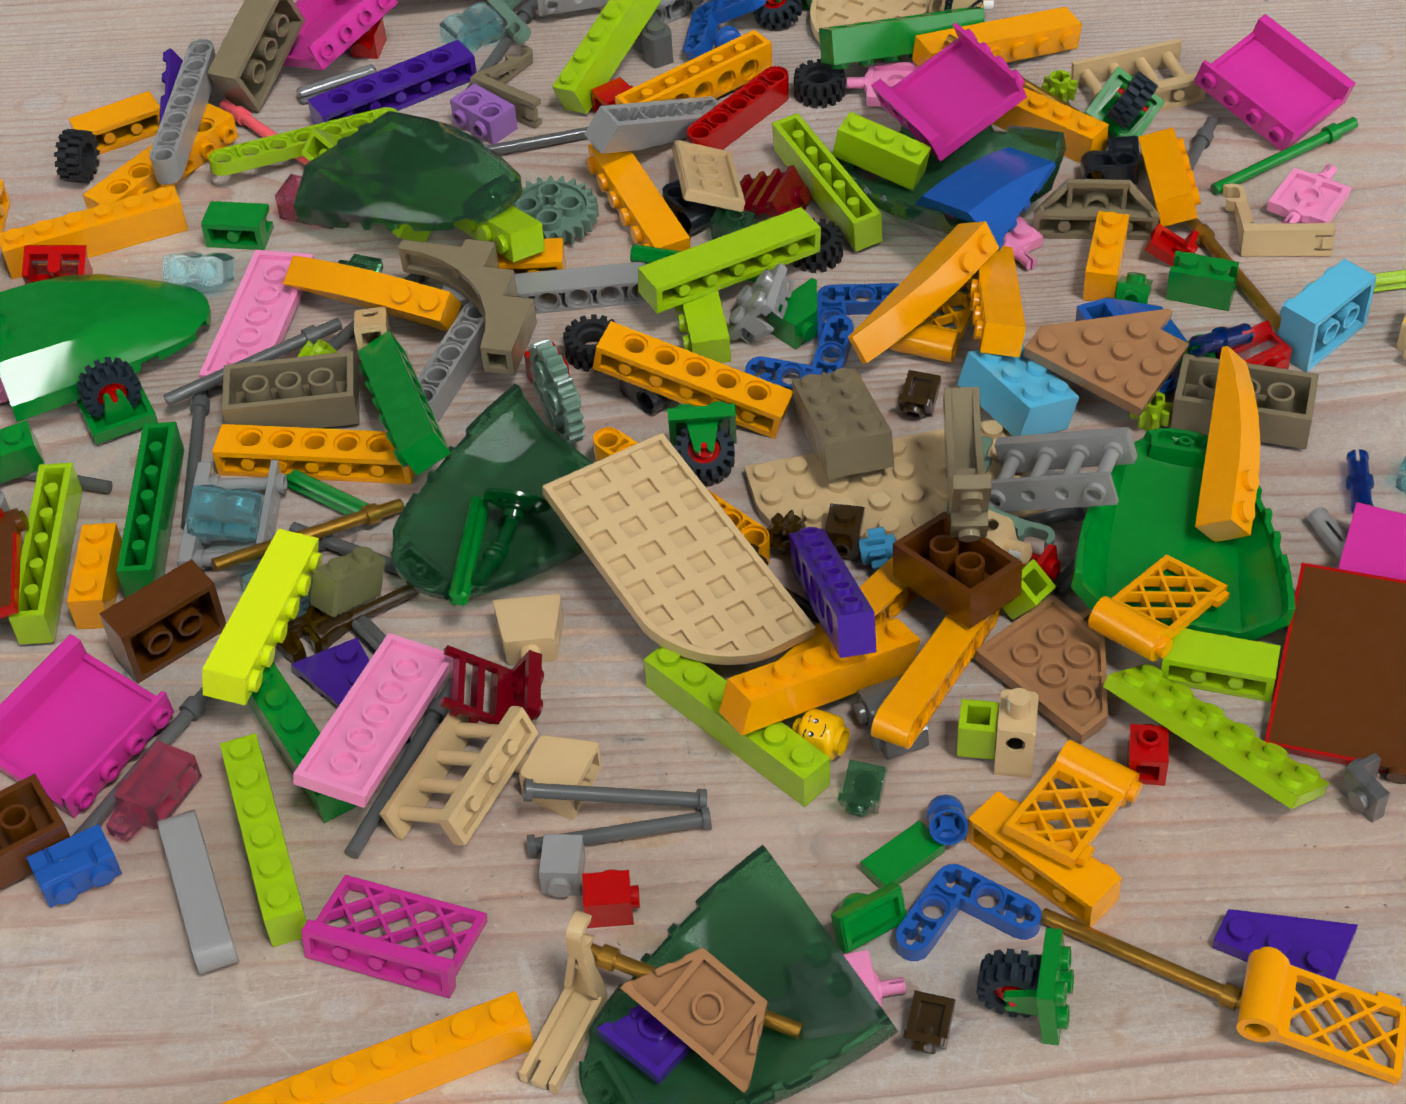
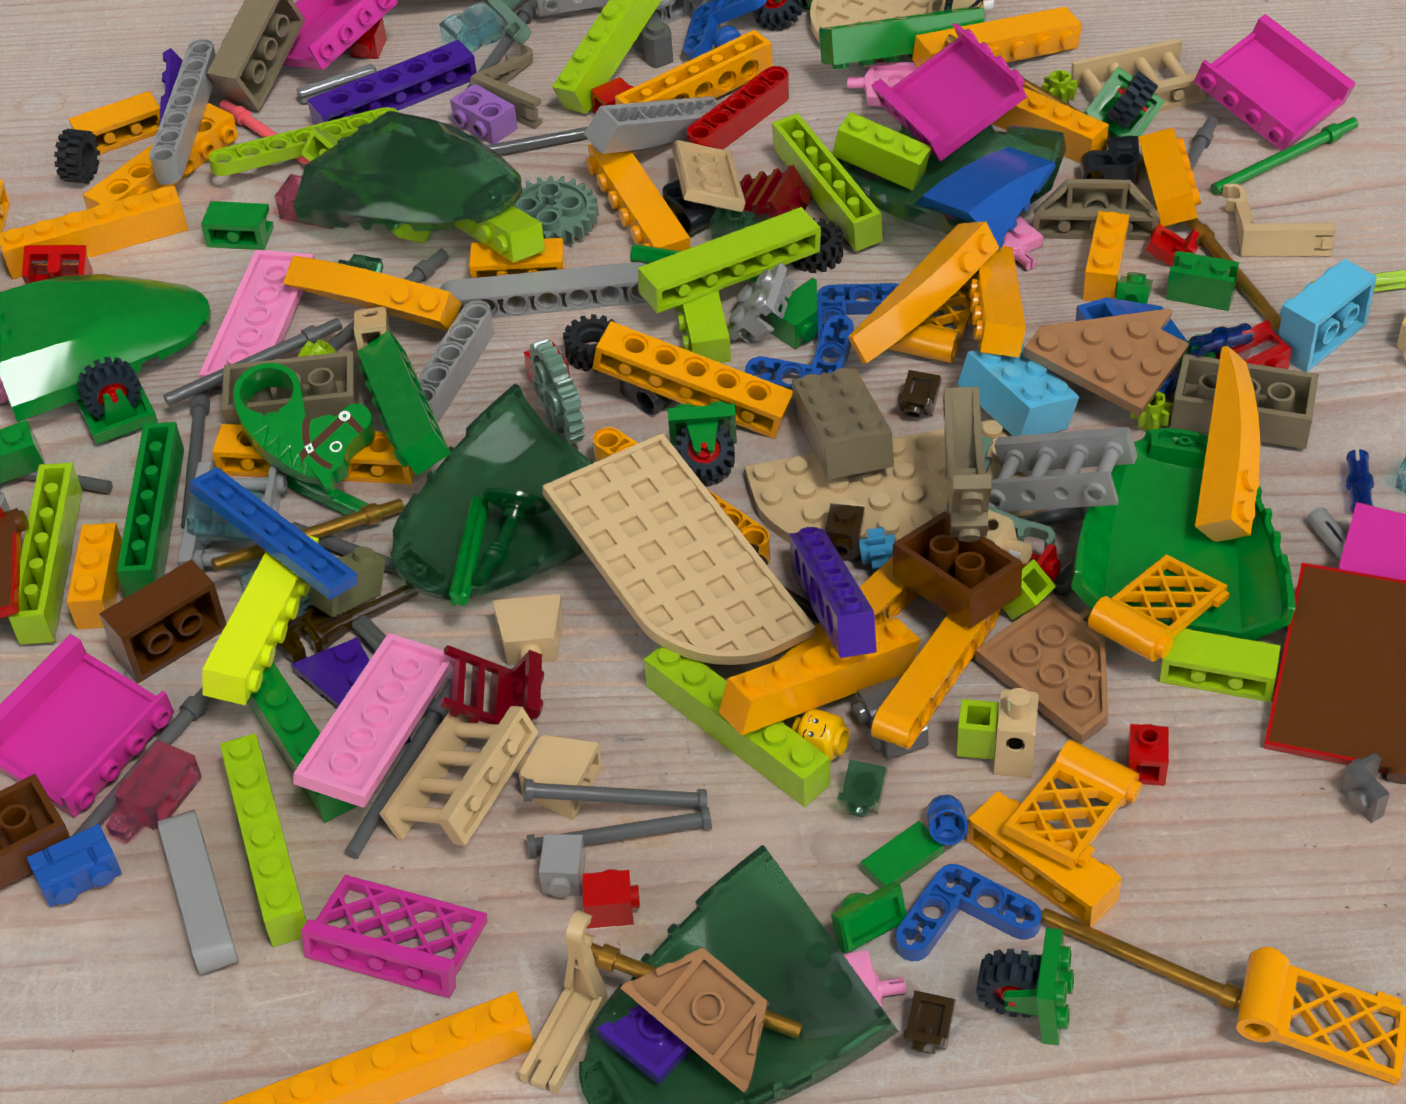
(198, 268): clear light blue brick -> none
(274, 533): none -> blue plate
(290, 441): none -> green animal
(492, 290): dark tan arch -> none
(779, 537): dark brown gear -> none
(818, 84): black tyre -> none
(1218, 736): lime plate -> none
(1307, 943): dark purple wing -> none
(1309, 196): bright pink plate -> none

